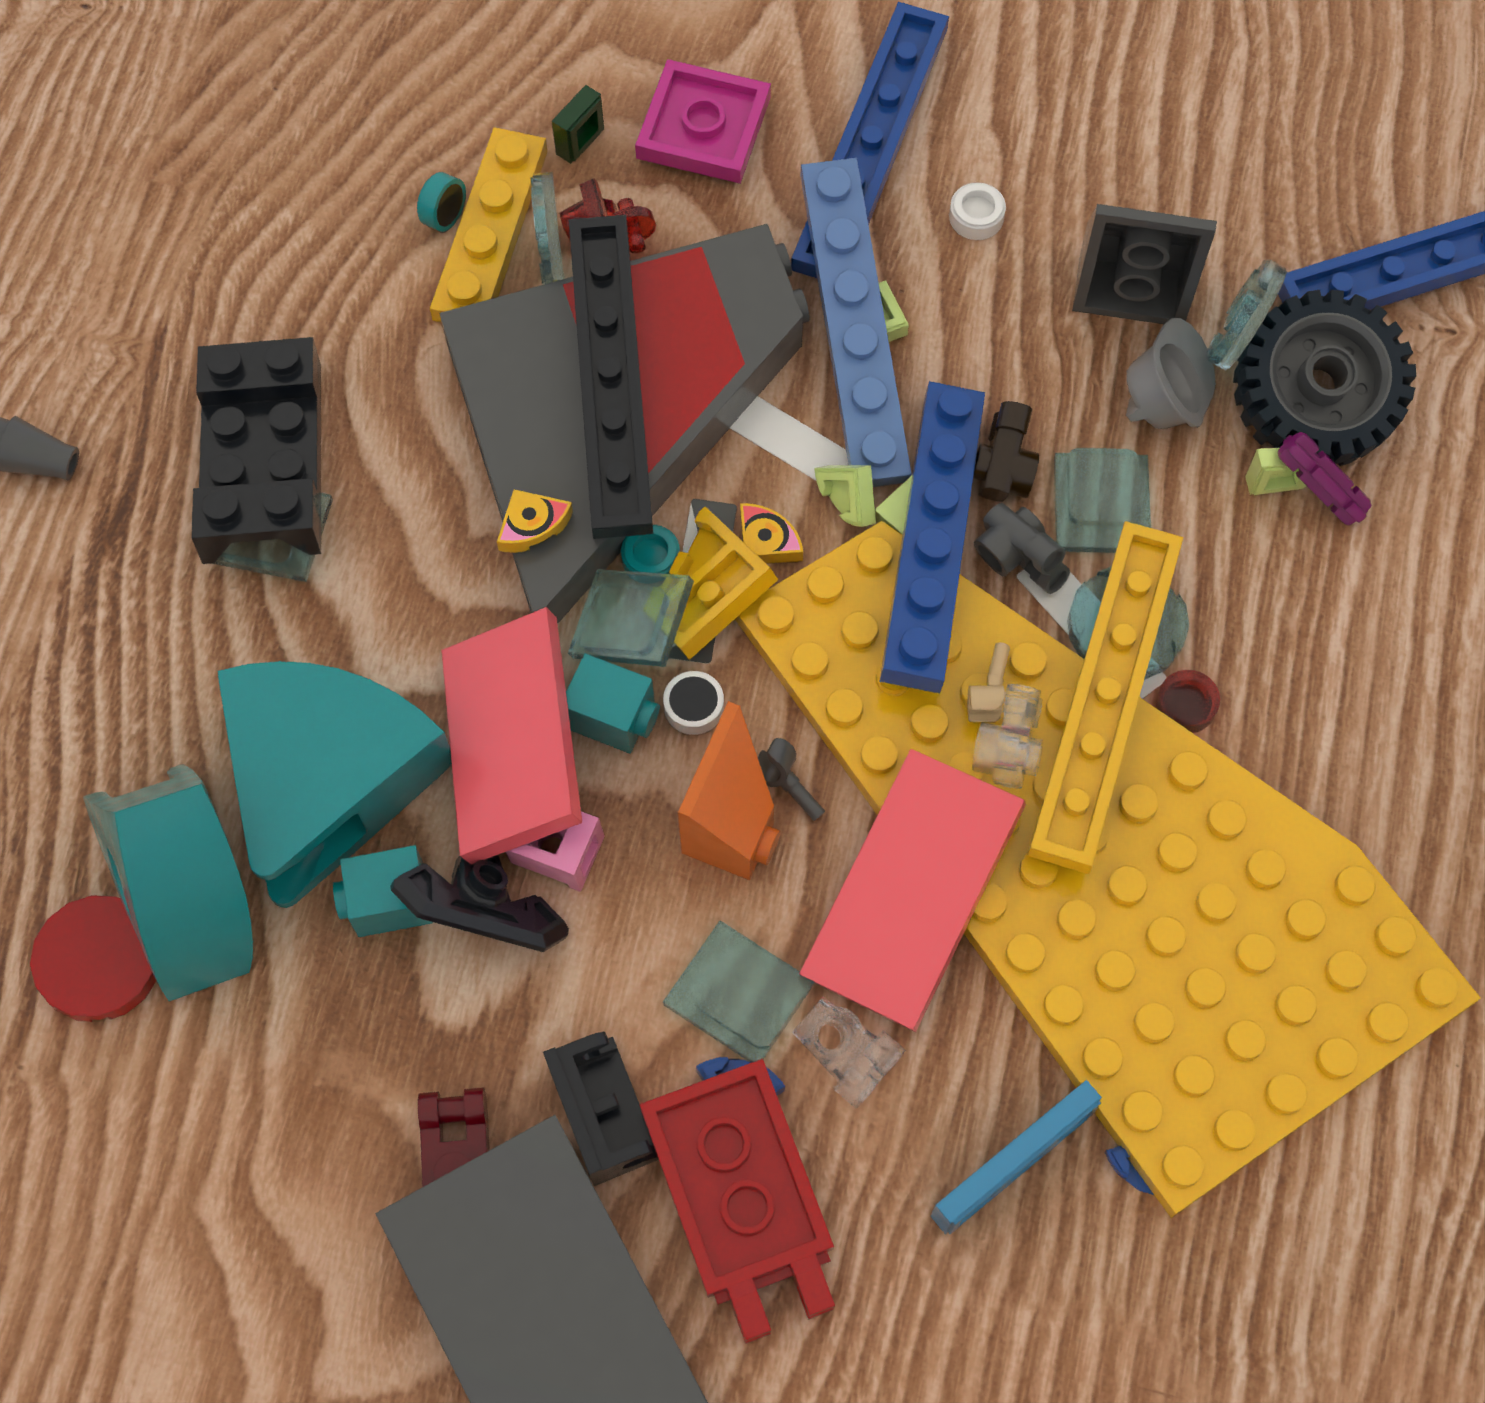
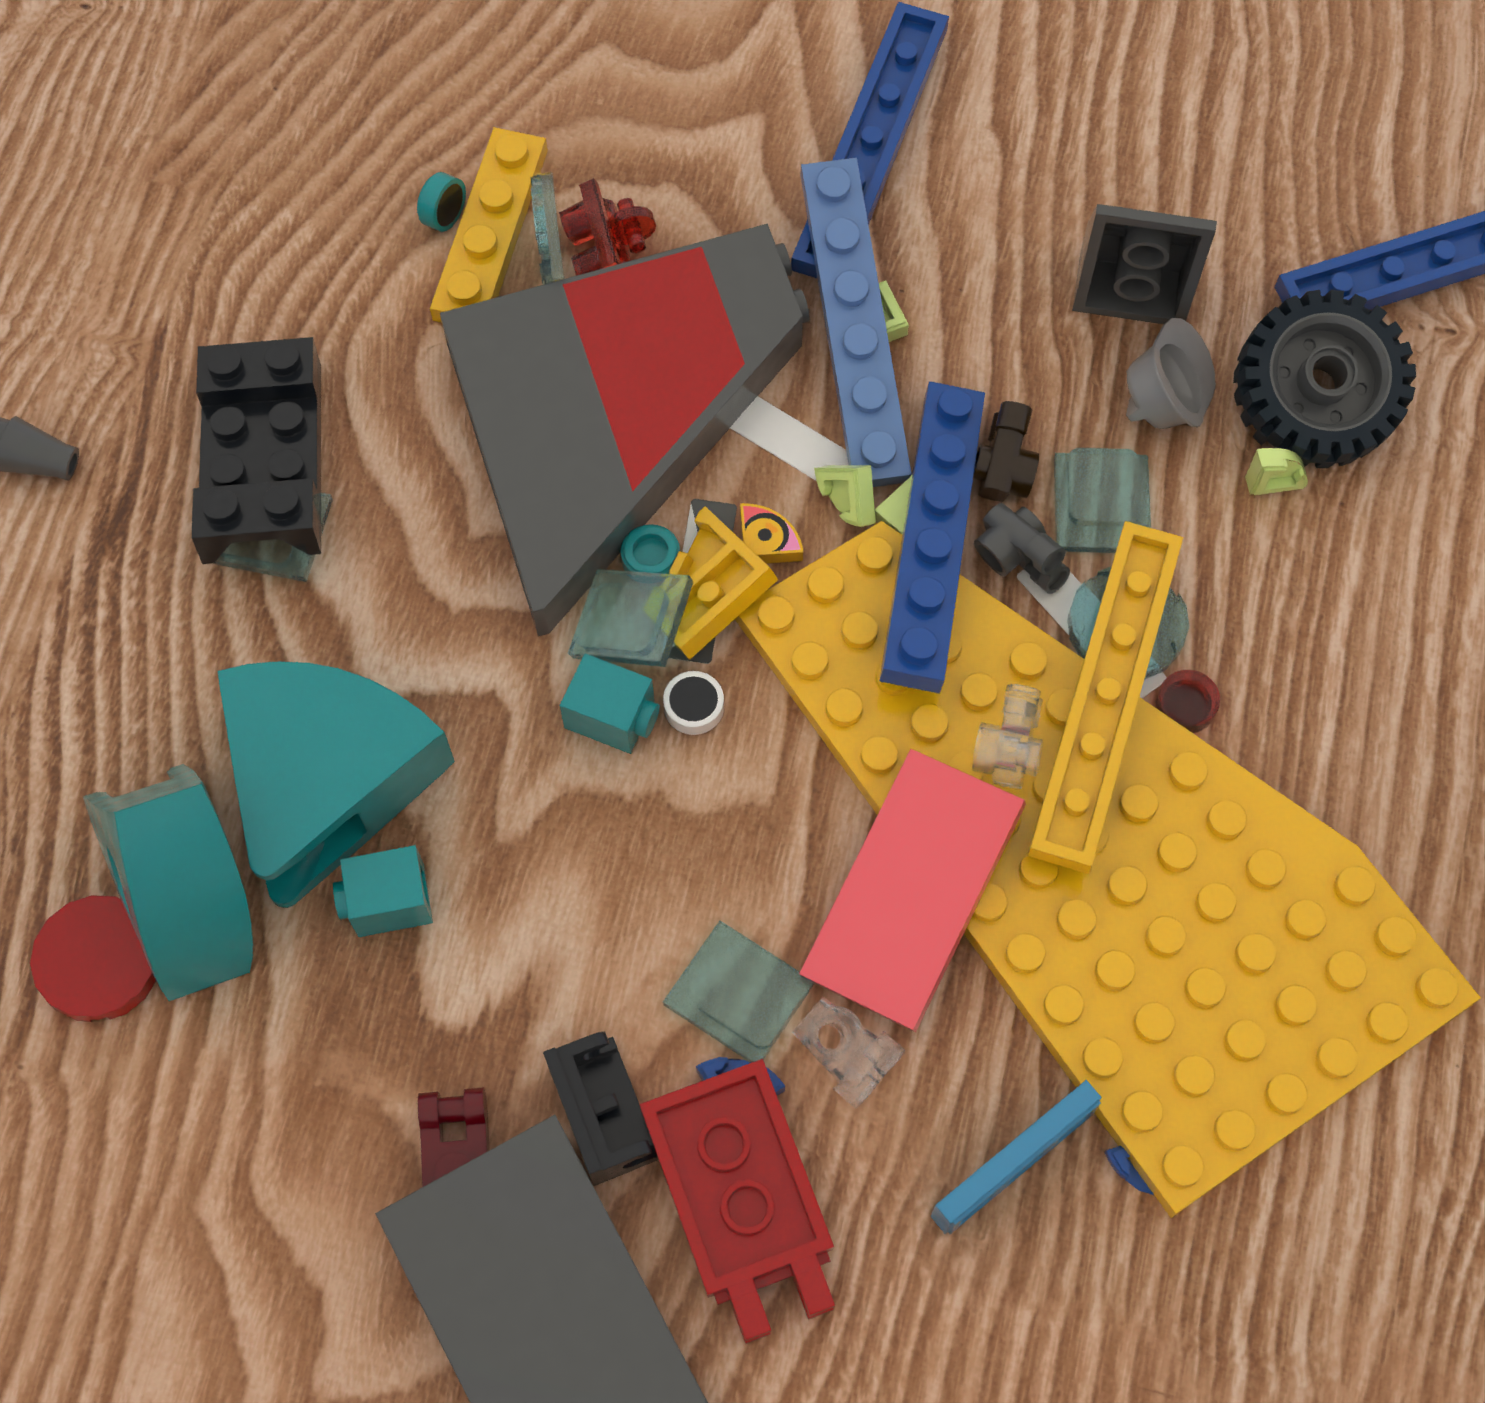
(480, 904): black piece -> none
(510, 737): coral tile -> none
(531, 521): yellow tile -> none
(574, 856): bright pink brick -> none
(578, 124): dark green tile -> none
(610, 378): black plate -> none
(703, 121): dark pink plate -> none
(728, 804): orange slope -> none
(777, 767): dark grey hand -> none
(977, 211): white tile -> none
(986, 702): tan hand -> none
(1246, 313): clear light blue tile -> none
(1324, 478): magenta axle -> none

